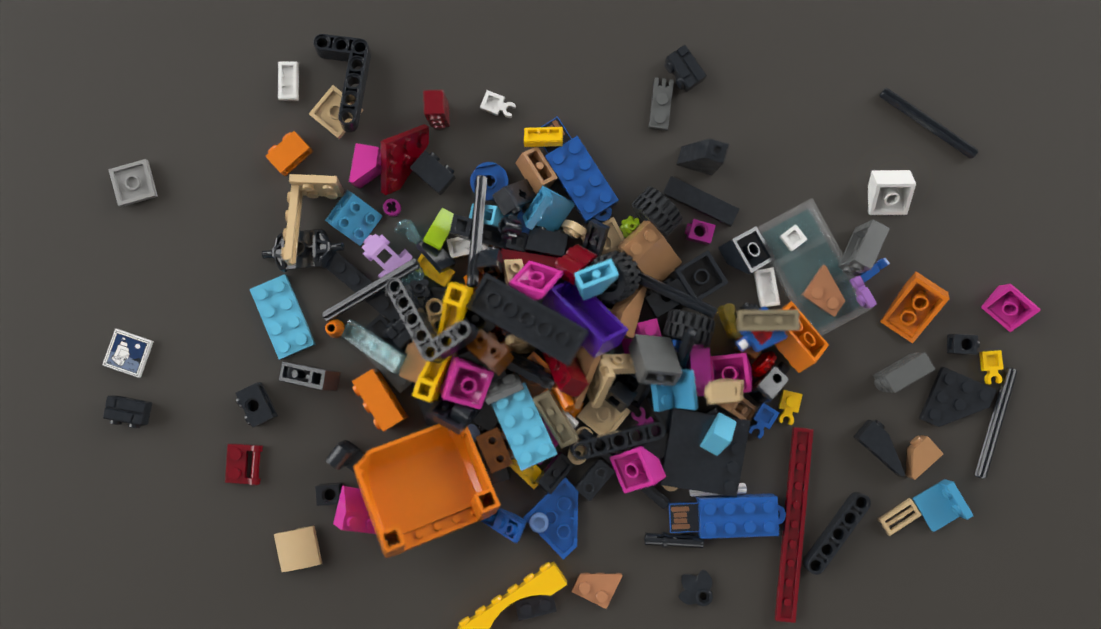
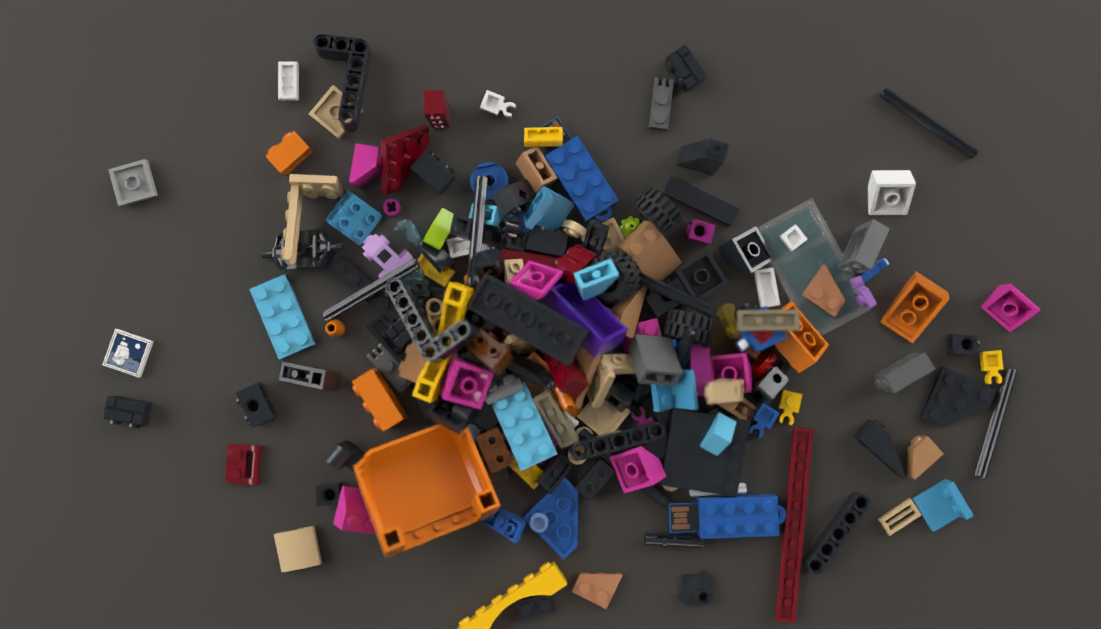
(373, 346): clear light blue plate -> none

